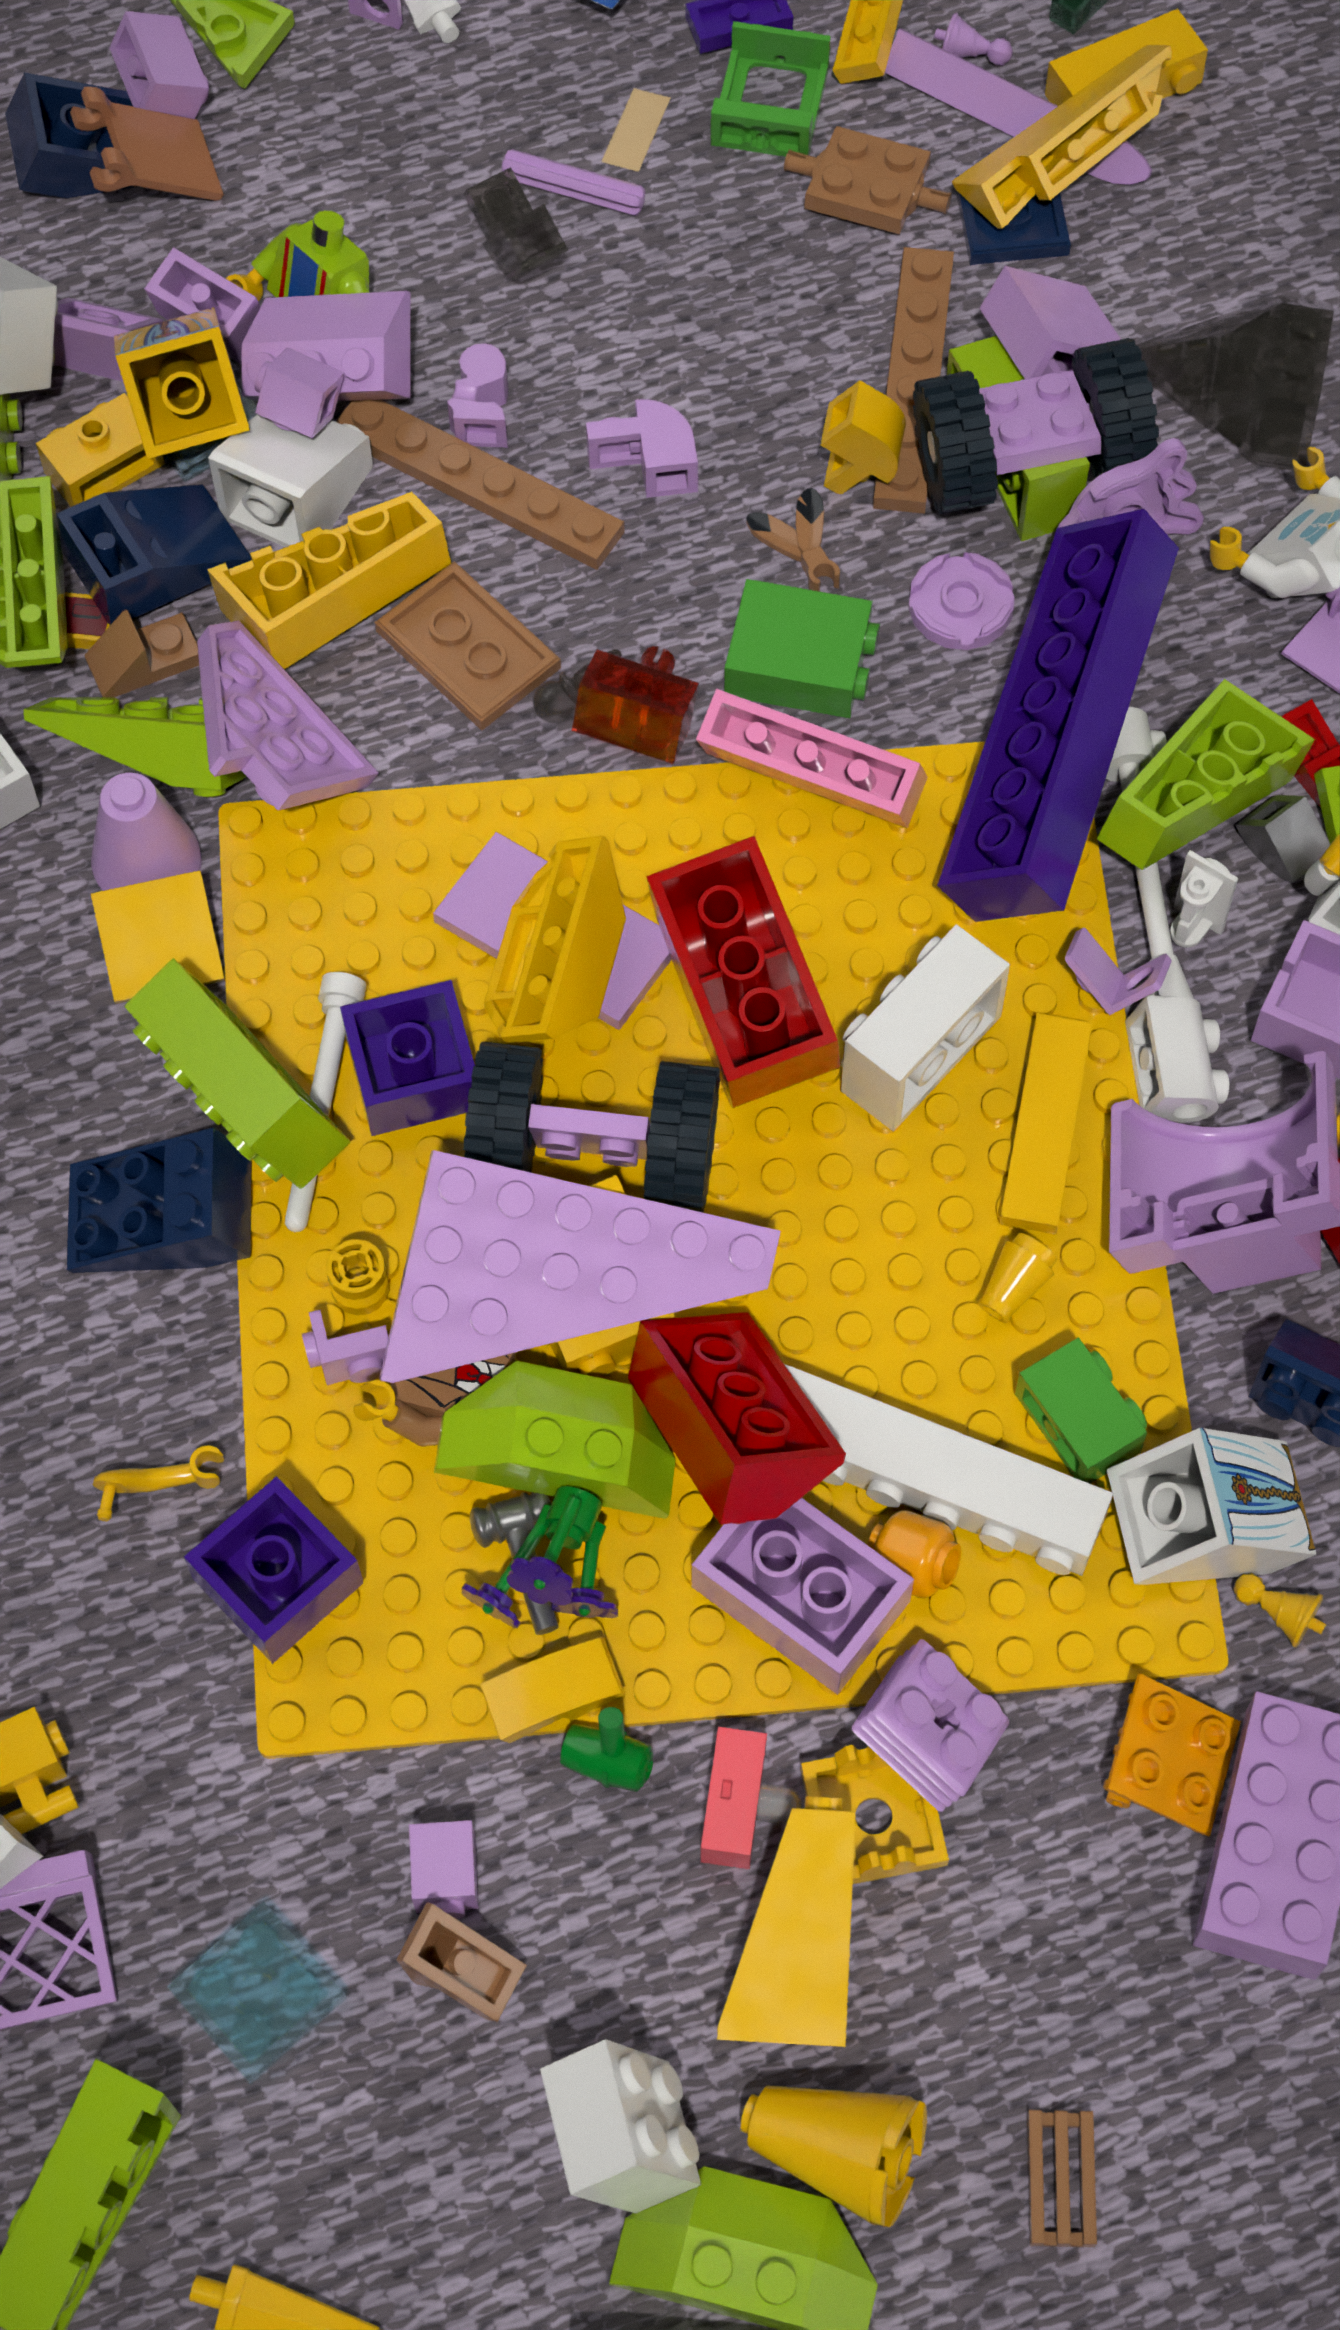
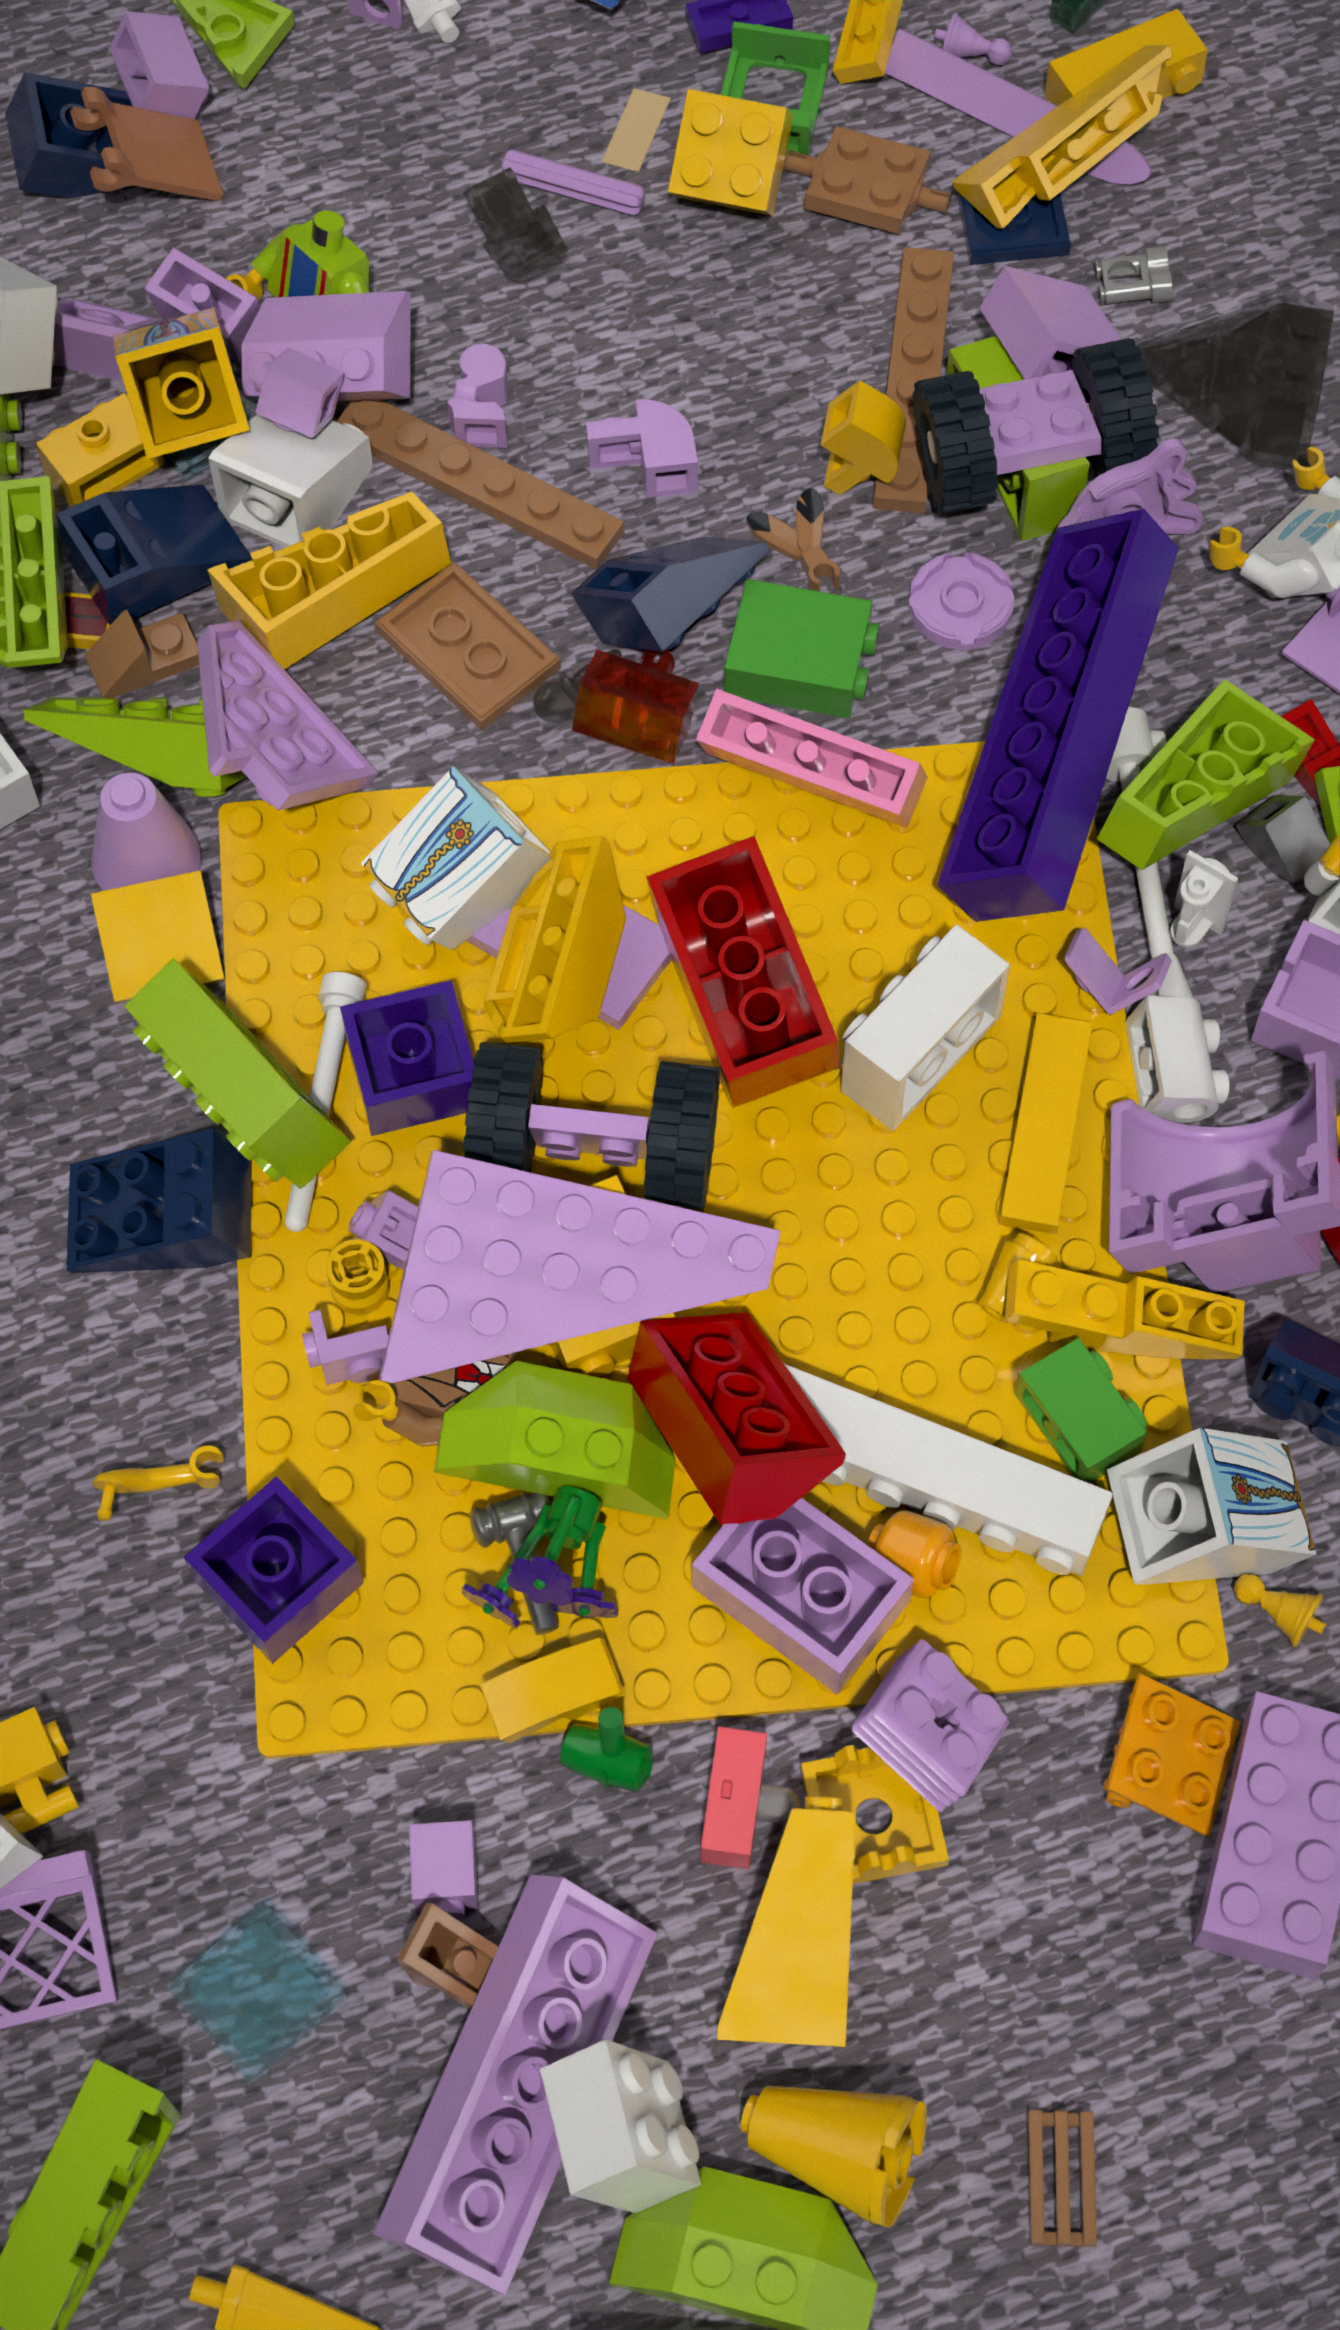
(387, 1225): none -> lavender bracket
(455, 861): none -> white slope
(489, 2132): none -> lavender arch
(661, 591): none -> dark blue slope
(730, 152): none -> yellow brick
(1125, 1318): none -> yellow slope
(1154, 280): none -> light grey piece

